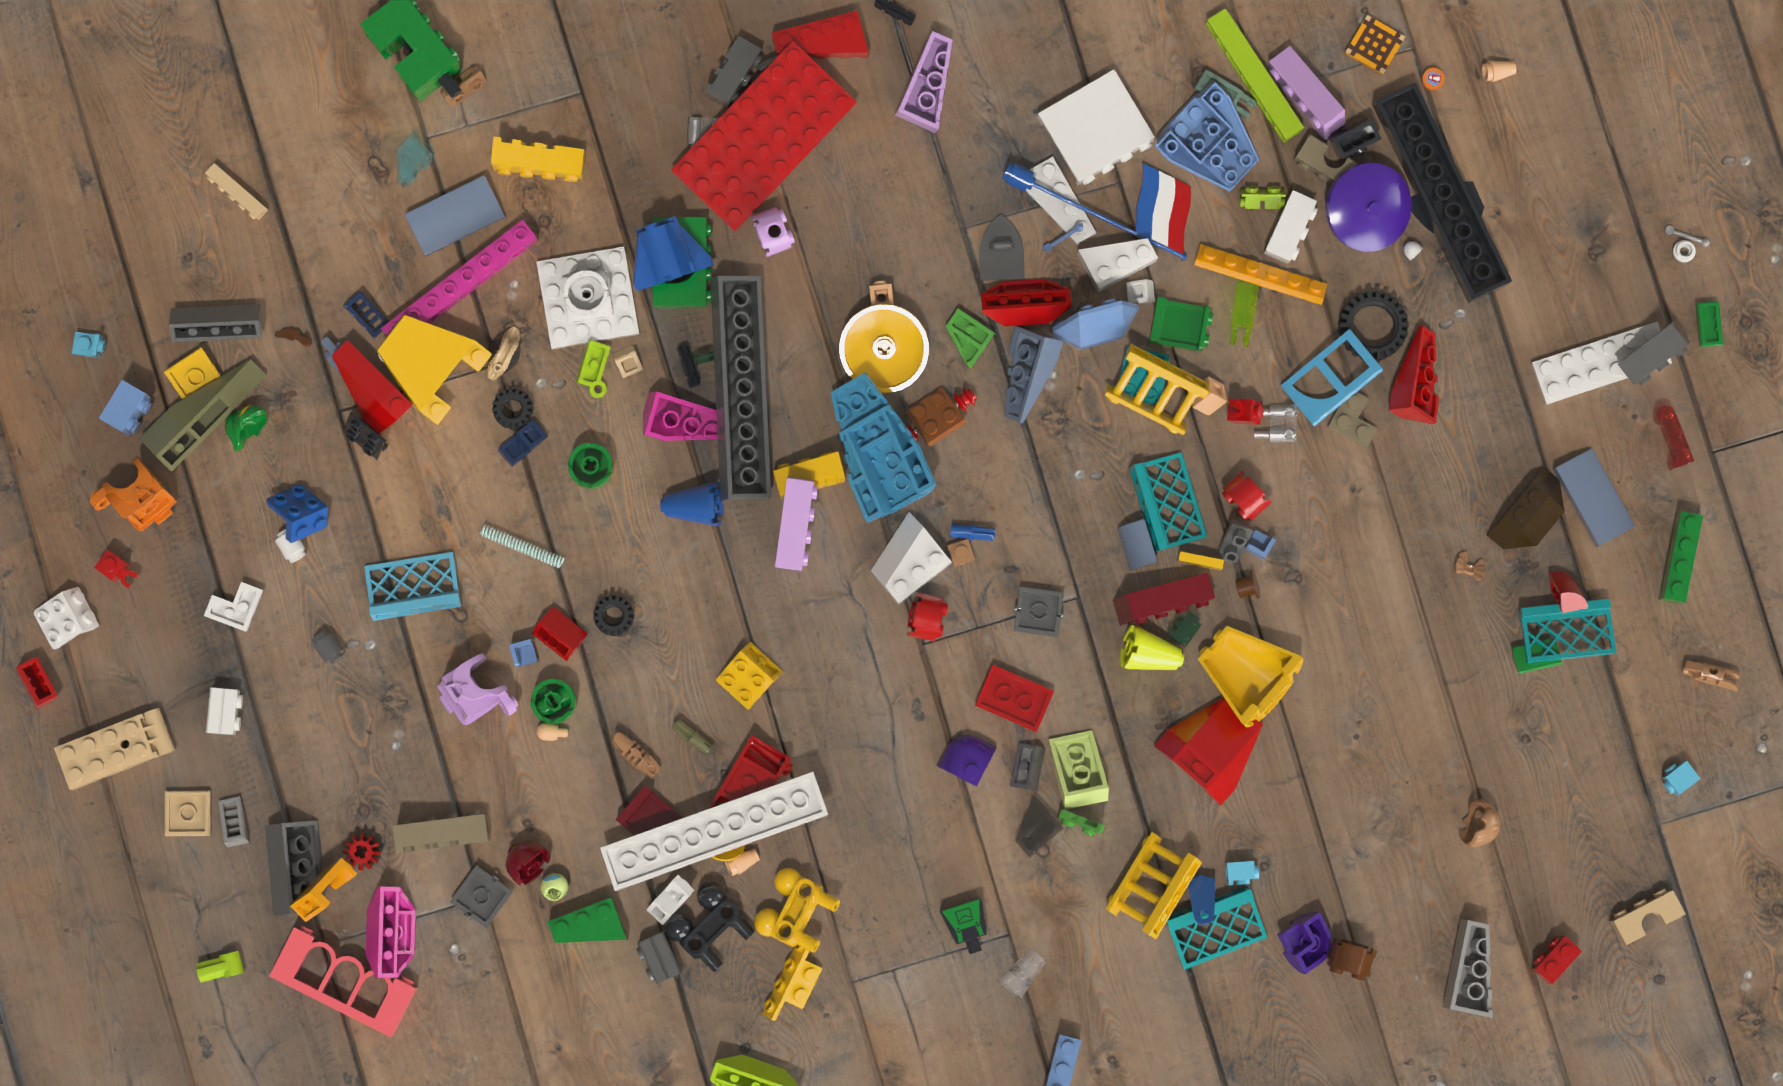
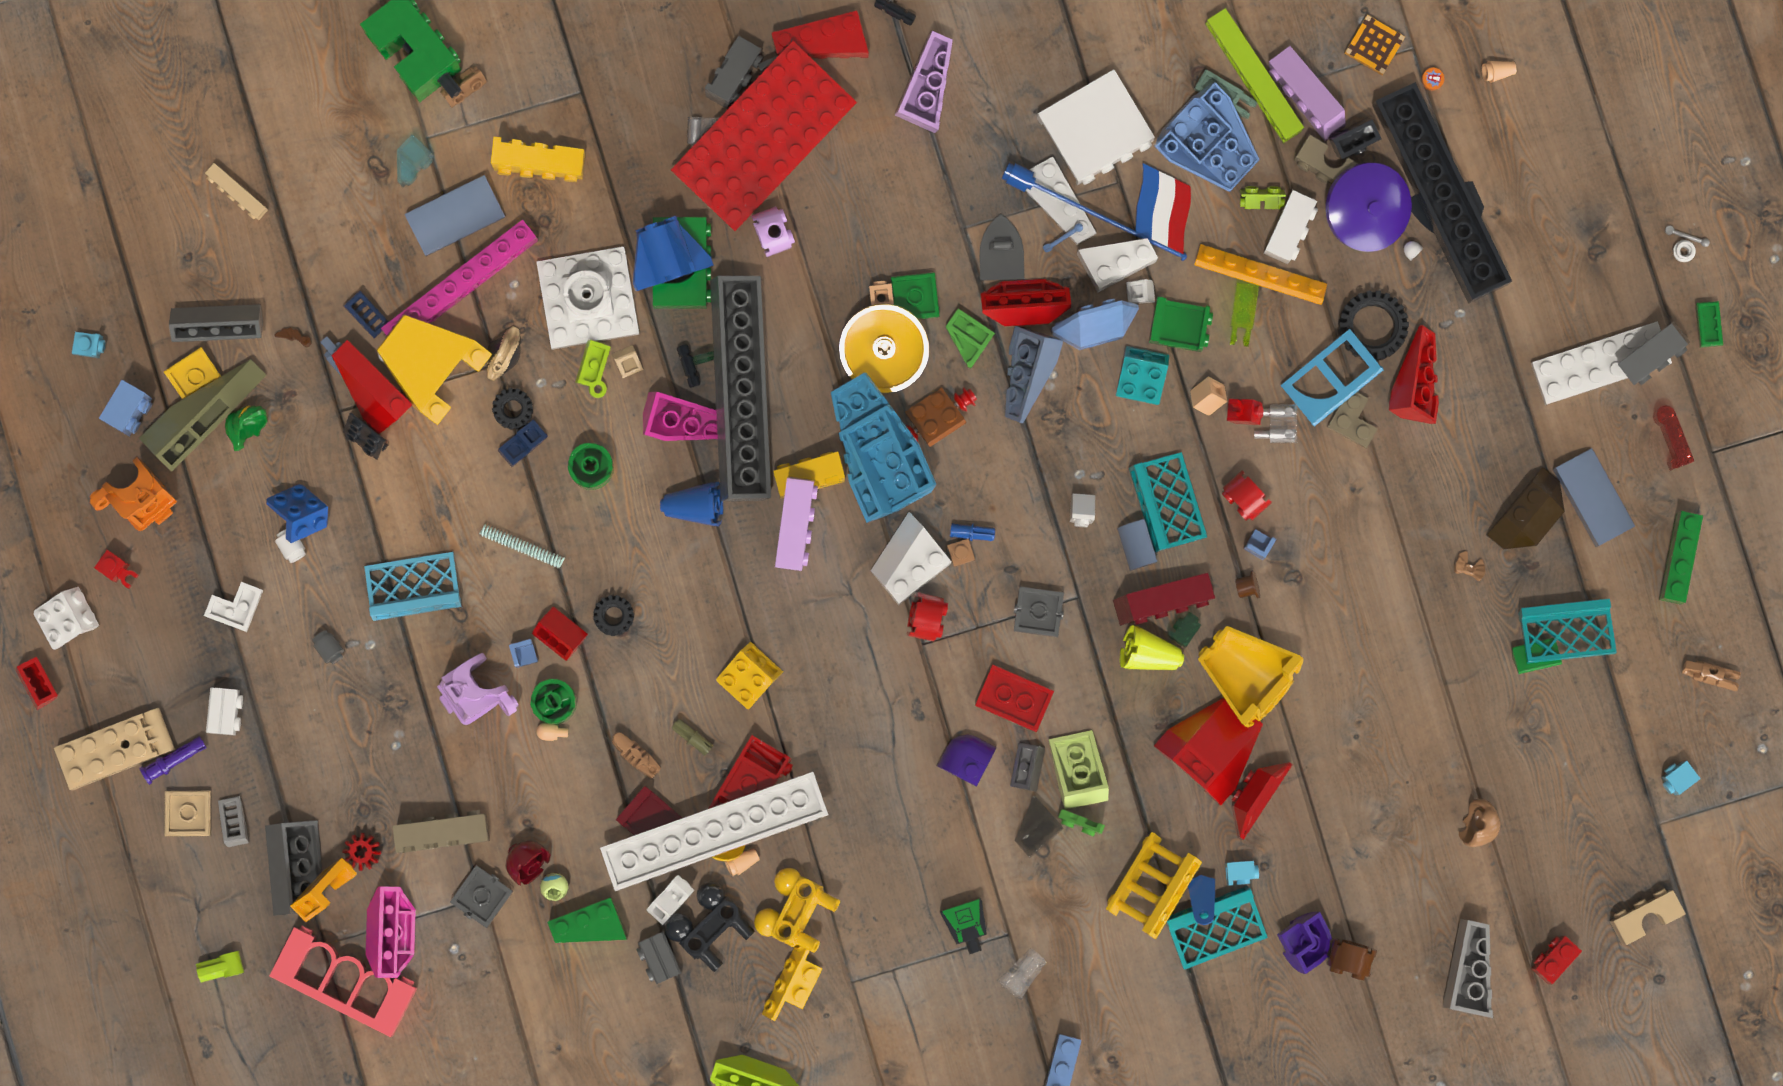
(164, 764): none -> dark purple pin
(916, 294): none -> green plate
(1082, 510): none -> white slope
(1157, 368): yellow fence -> none
(1201, 561): yellow tile -> none
(1235, 541): dark grey hips -> none
(1255, 795): none -> red wedge
(1566, 592): red brick -> none

